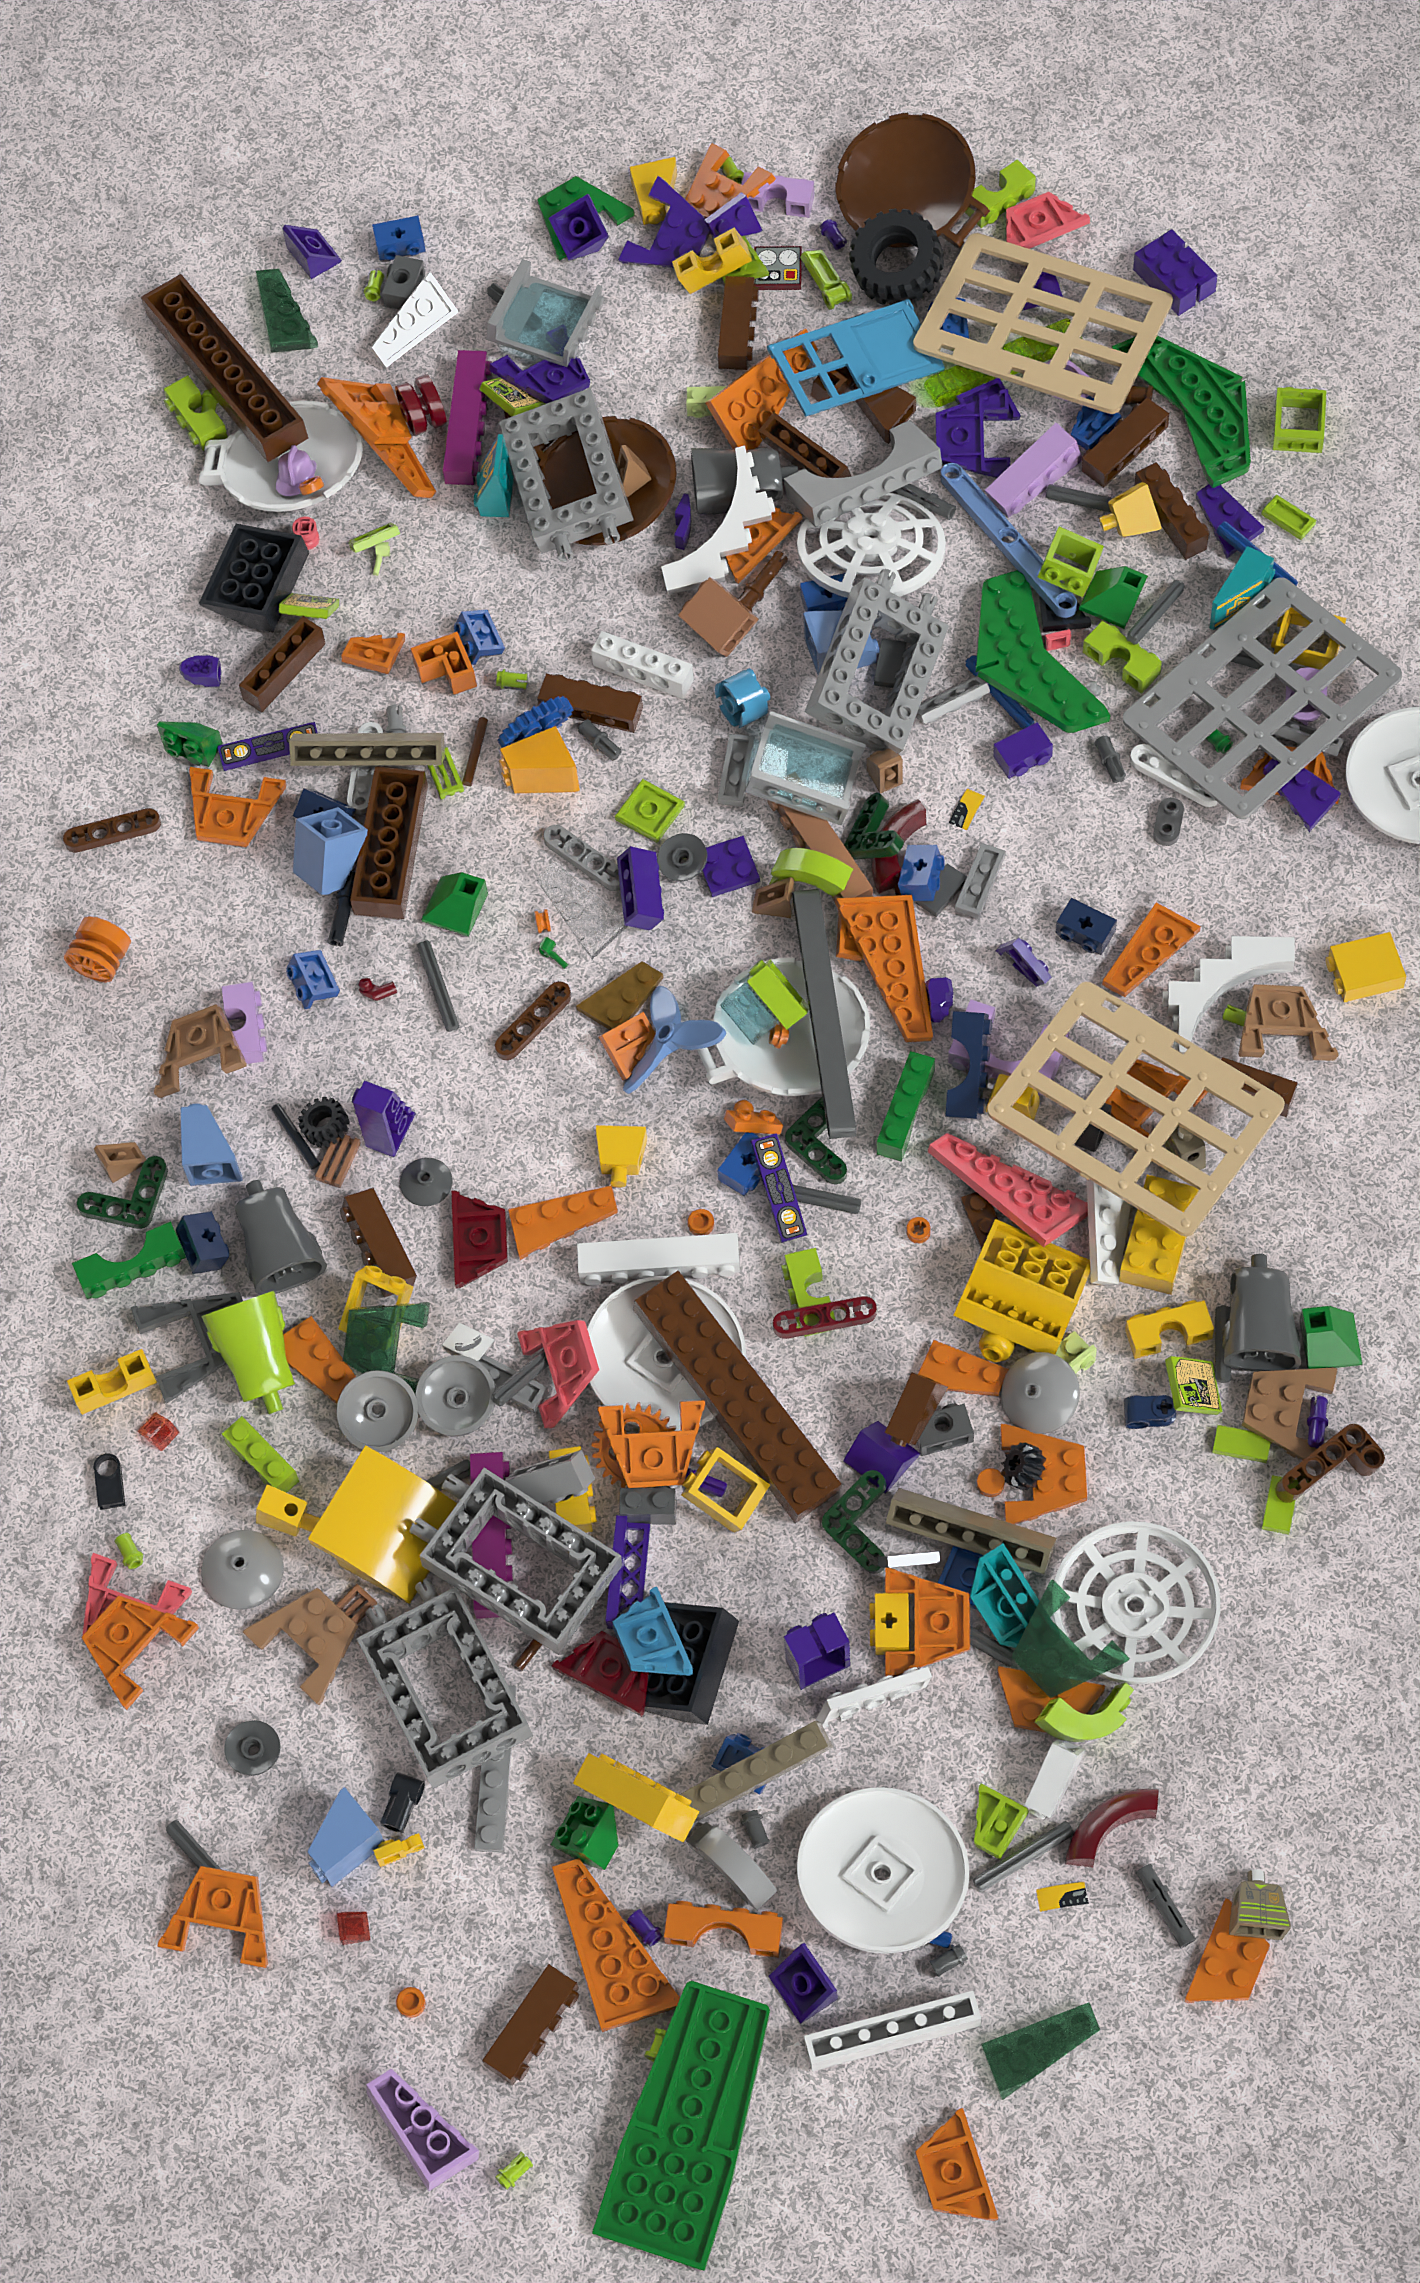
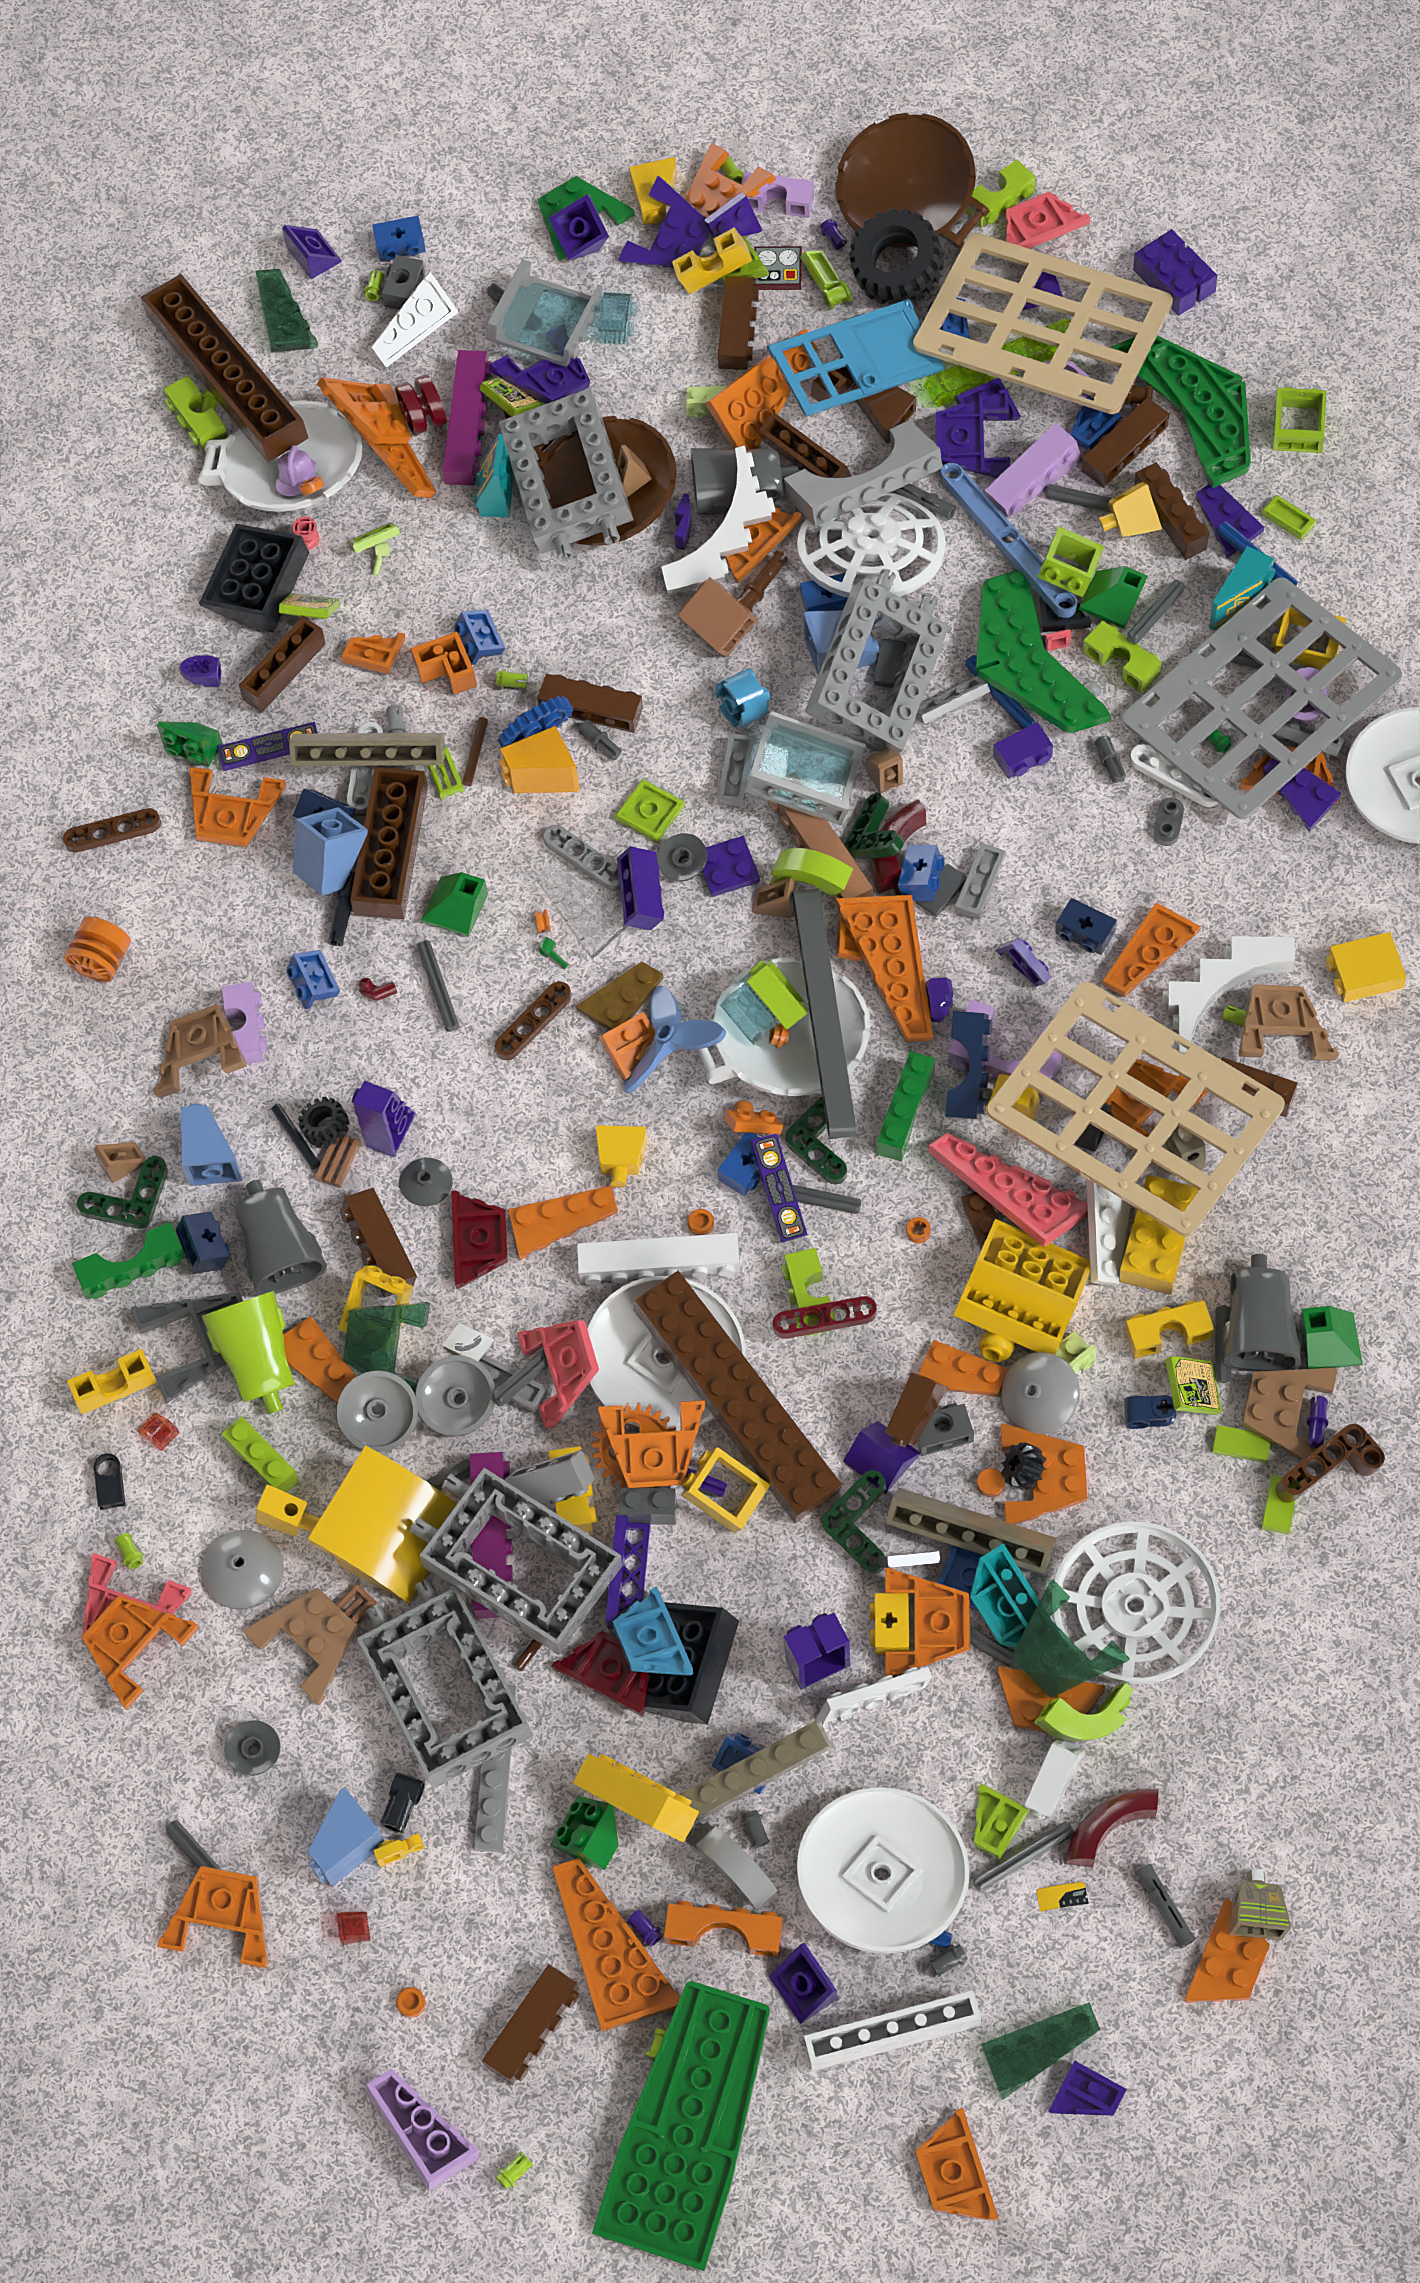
(616, 317): none -> clear light blue brick
(642, 665): white brick -> none
(966, 809): yellow sticker -> none
(1087, 2093): none -> dark purple wing

